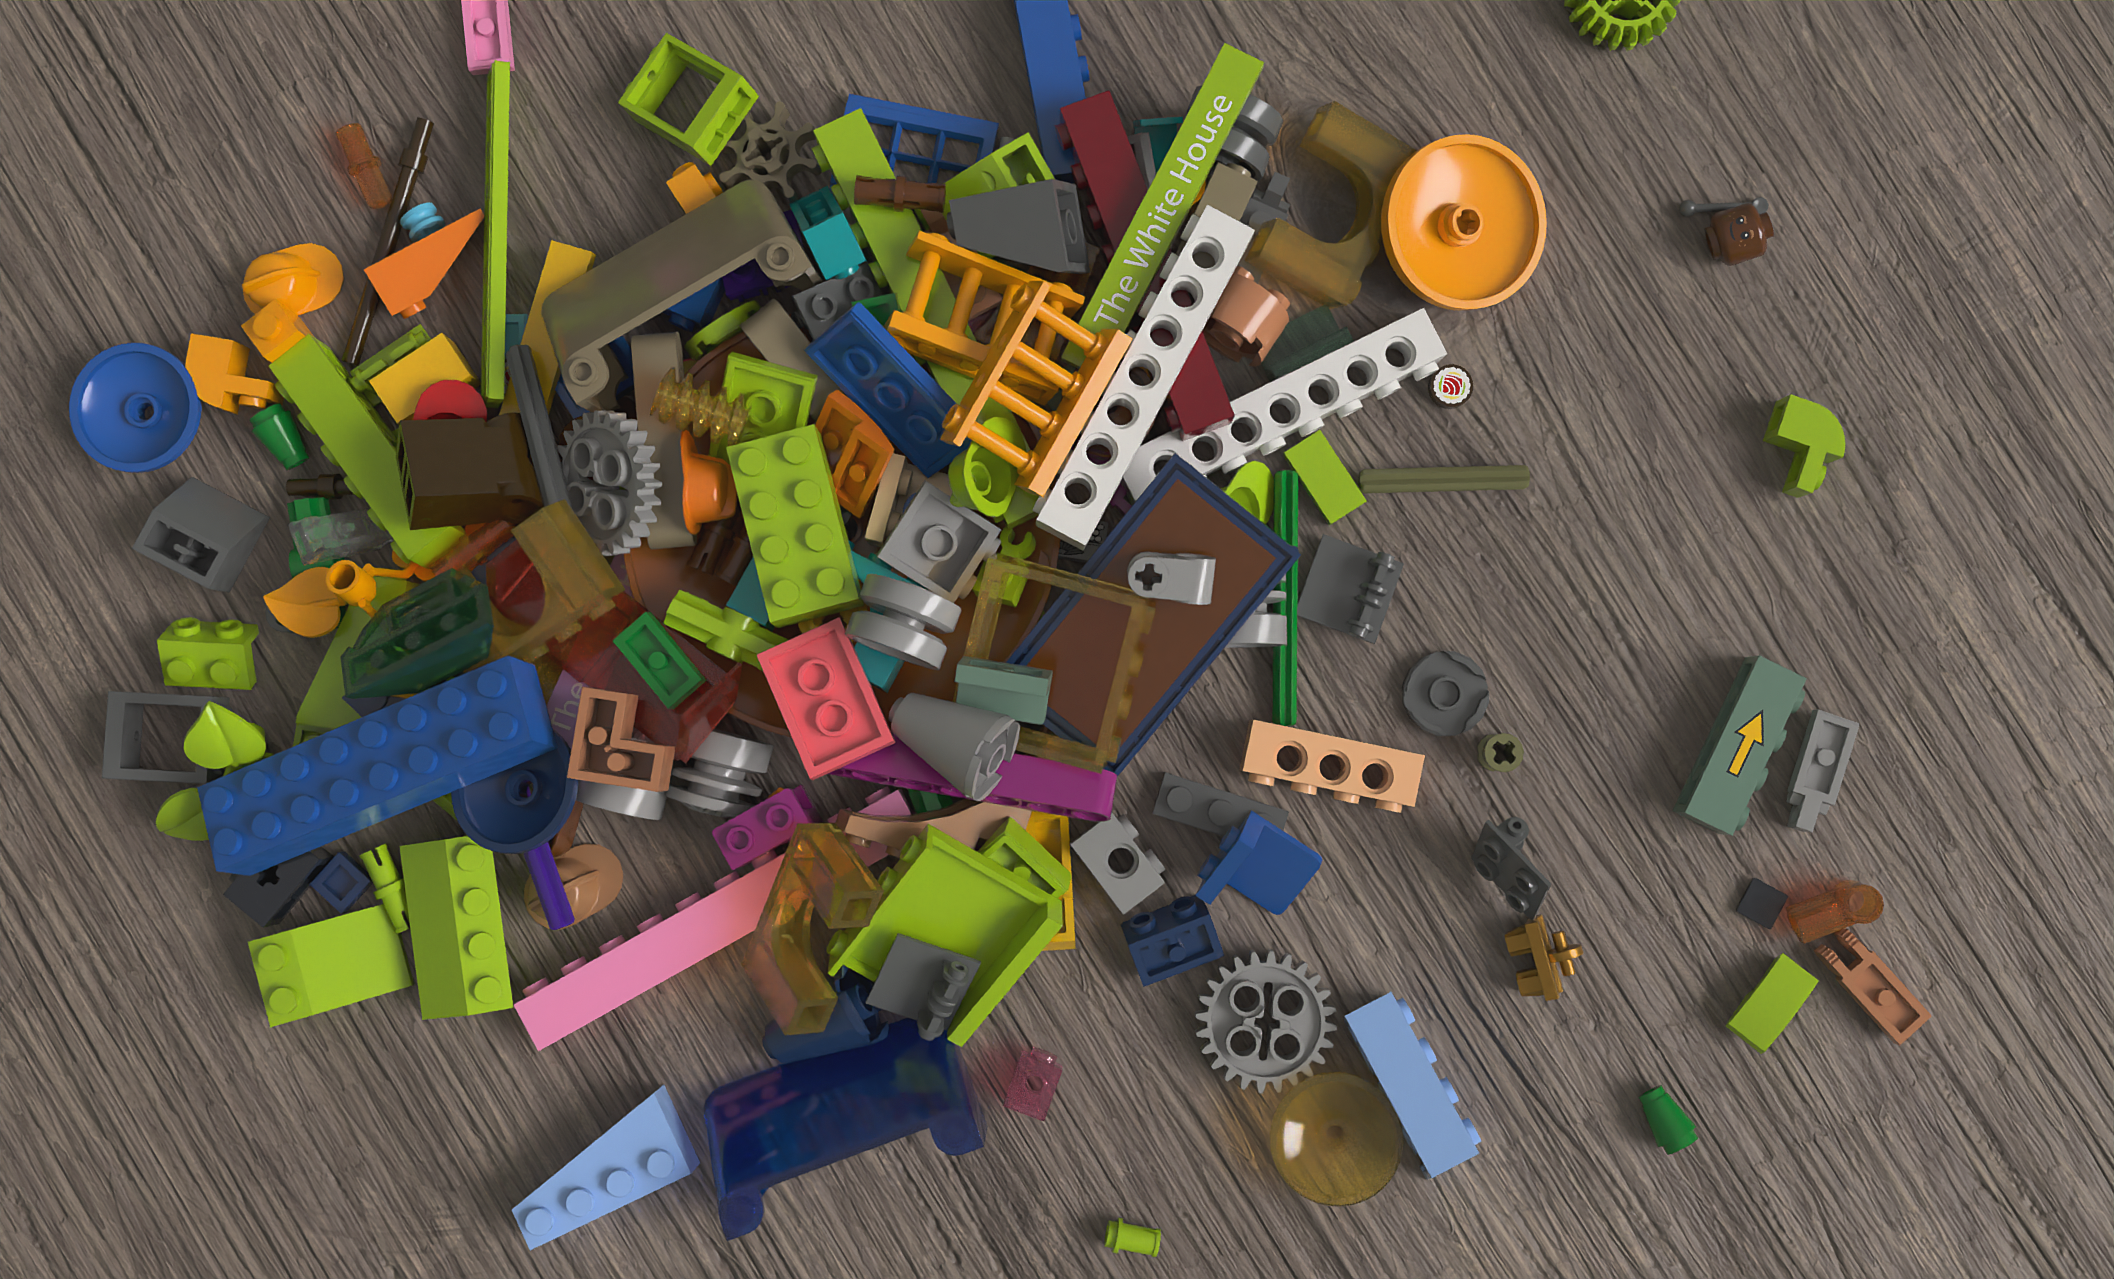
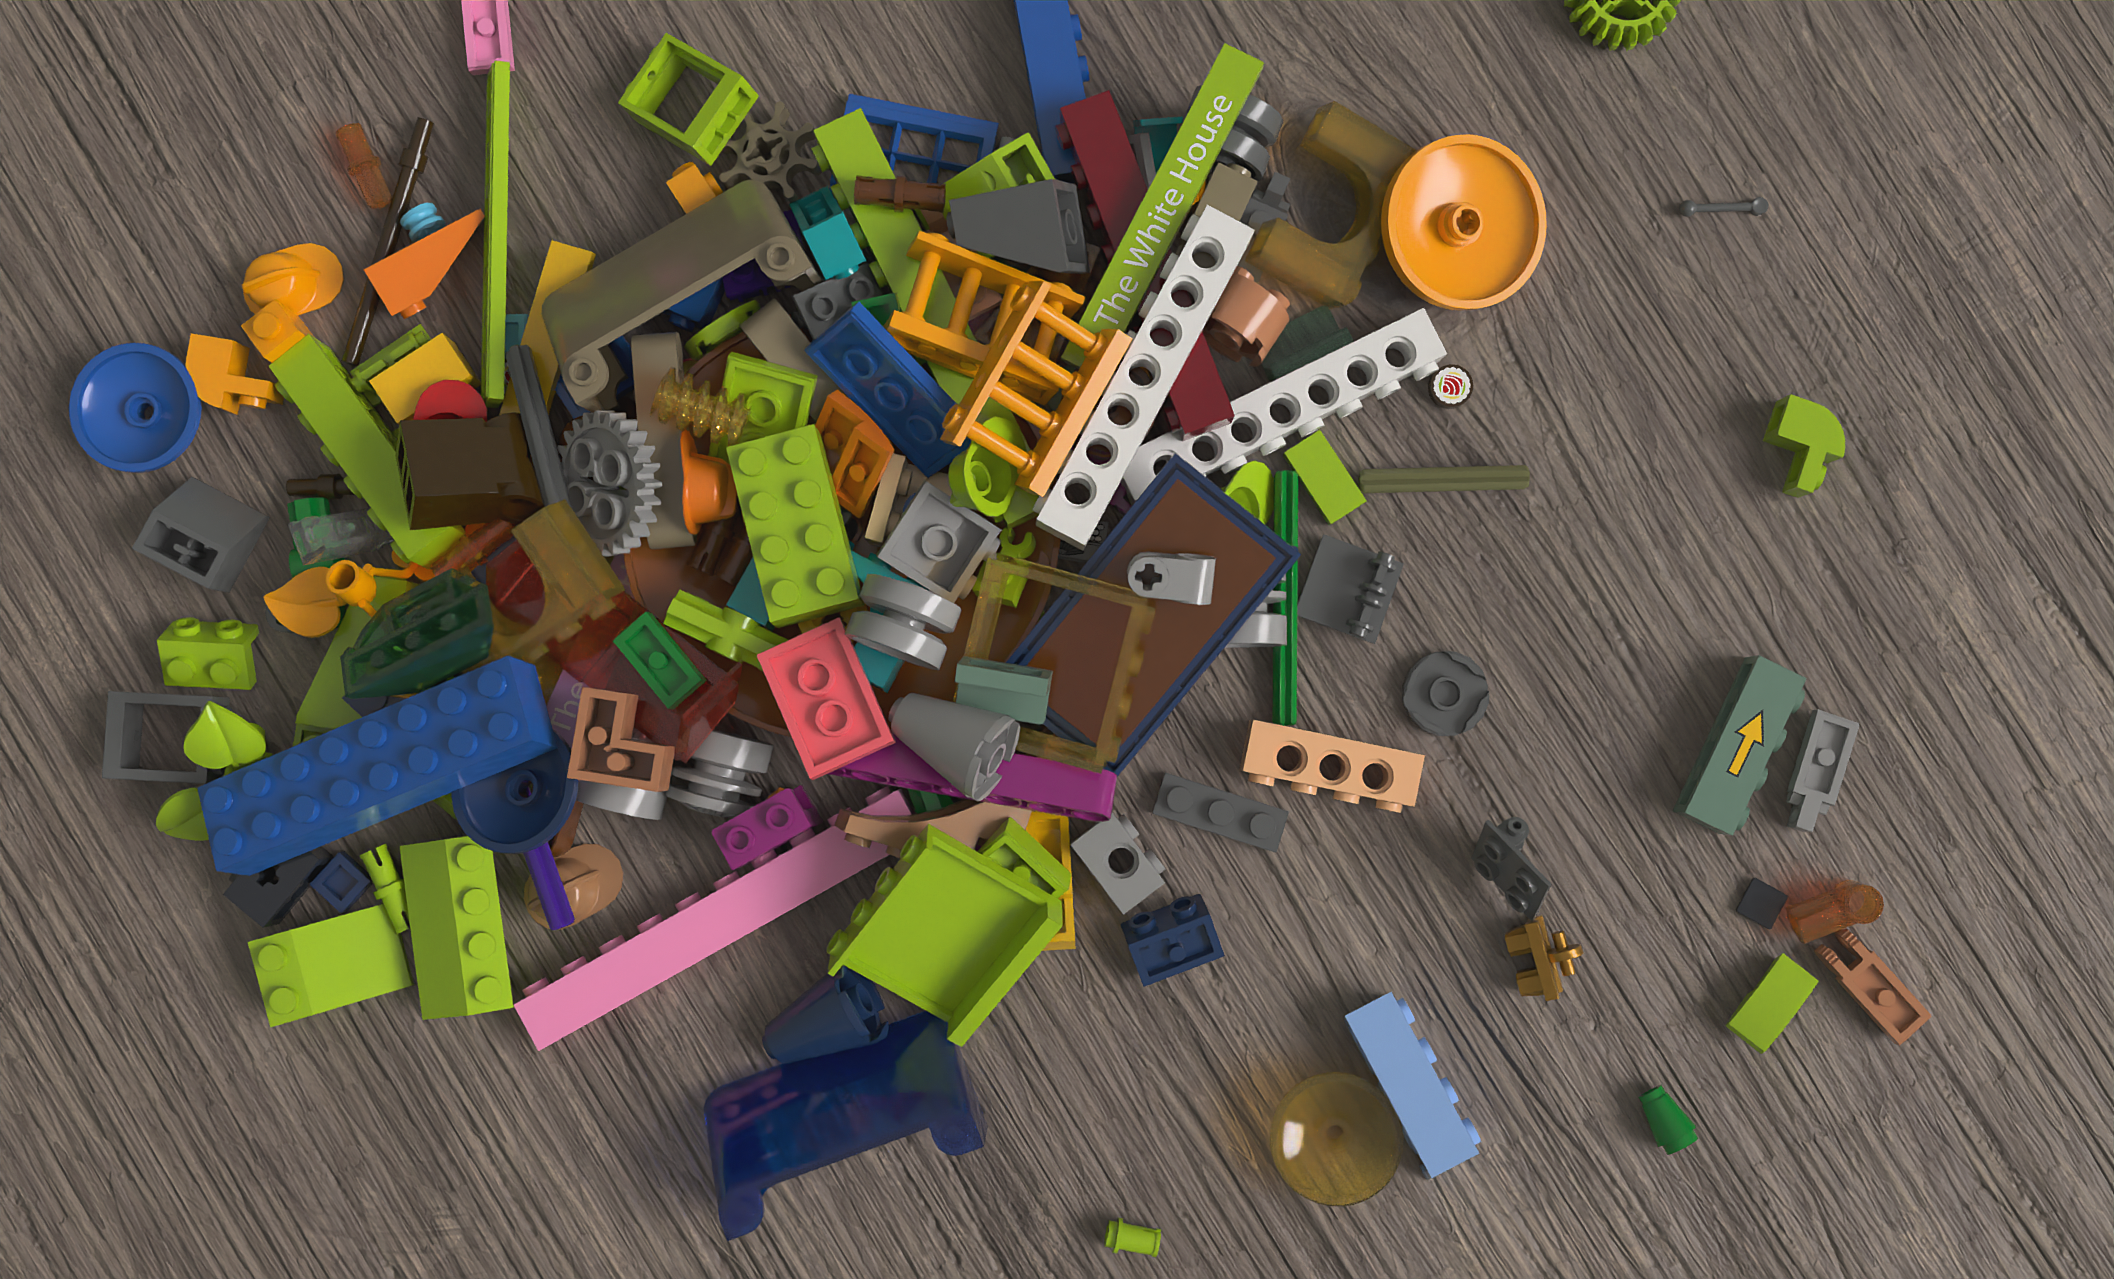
(280, 435): green cone -> none
(619, 1167): light blue wedge -> none
(818, 873): clear yellow arch -> none
(923, 984): dark grey hinge -> none
(1030, 1102): clear pink brick -> none
(1259, 864): blue bracket -> none
(1304, 1022): light grey gear -> none
(1513, 752): olive bush -> none
(1738, 234): reddish brown head -> none

